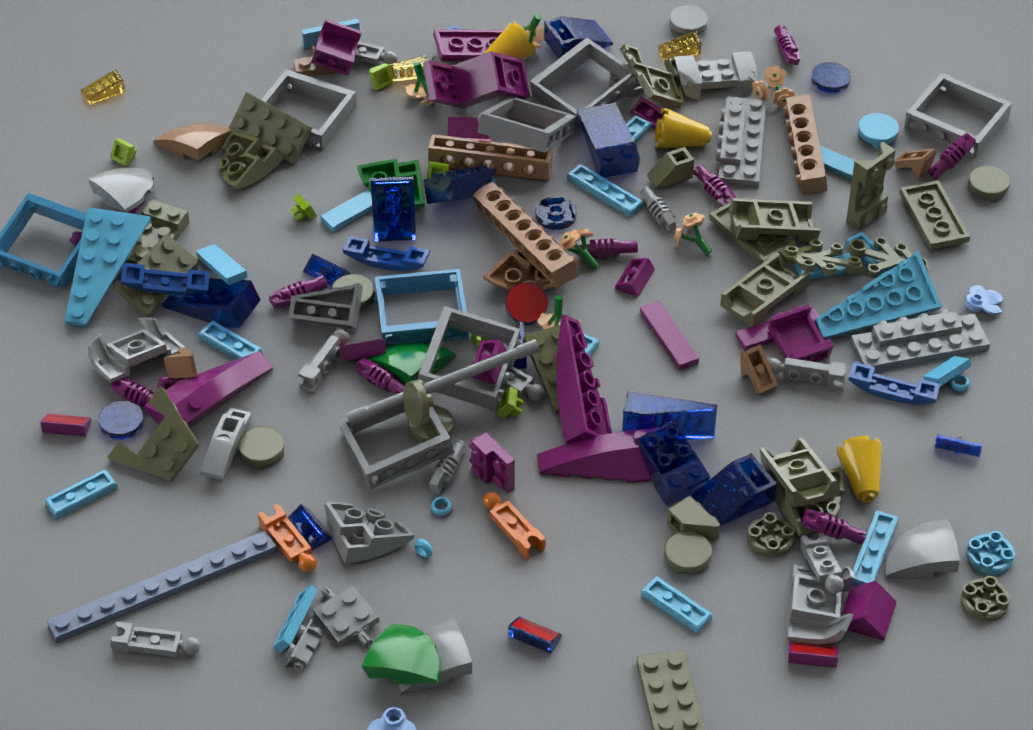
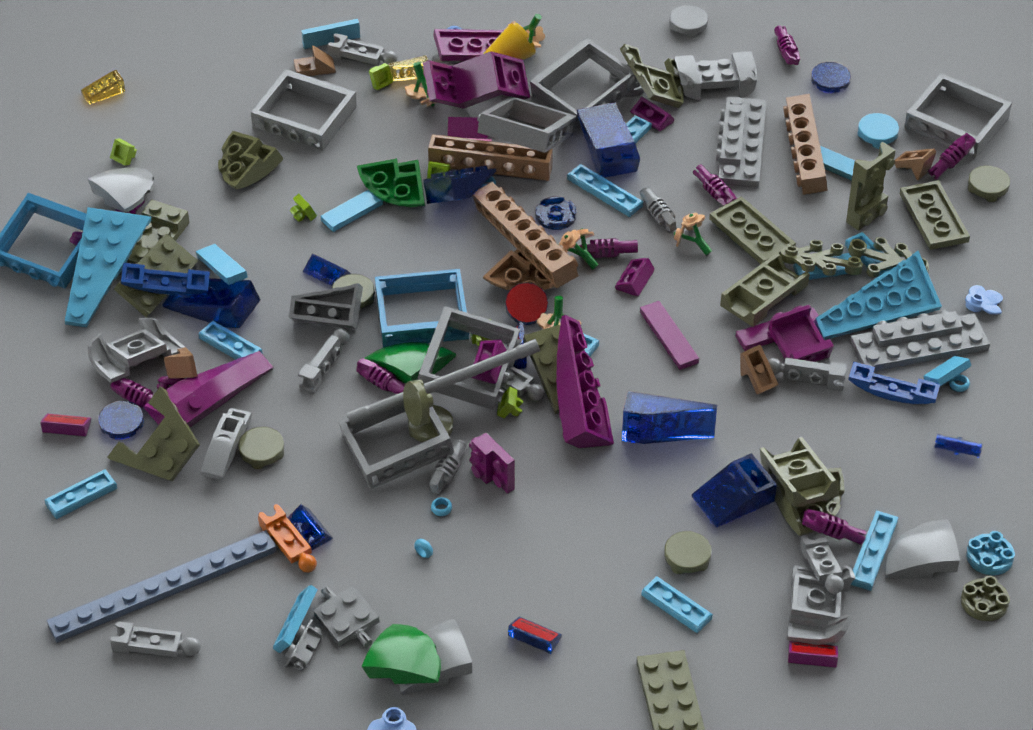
(194, 140): medium nougat brick -> none
(271, 126): olive plate -> none
(283, 296): magenta hinge -> none
(336, 47): magenta panel -> none
(362, 533): light grey brick -> none
(363, 349): magenta slope -> none
(385, 258): blue slope -> none
(393, 209): clear blue slope -> none
(514, 525): orange plate -> none
(567, 32): clear blue slope -> none
(600, 456): magenta wedge -> none
(672, 168): olive slope -> none
(672, 463): clear blue slope -> none
(680, 131): yellow cone -> none
(687, 45): clear yellow slope -> none
(691, 516): olive slope -> none
(771, 536): olive tile -> none
(772, 217): olive piece -> none
(774, 77): light nougat plant -> none
(862, 465): yellow cone -> none
(871, 610): magenta slope -> none

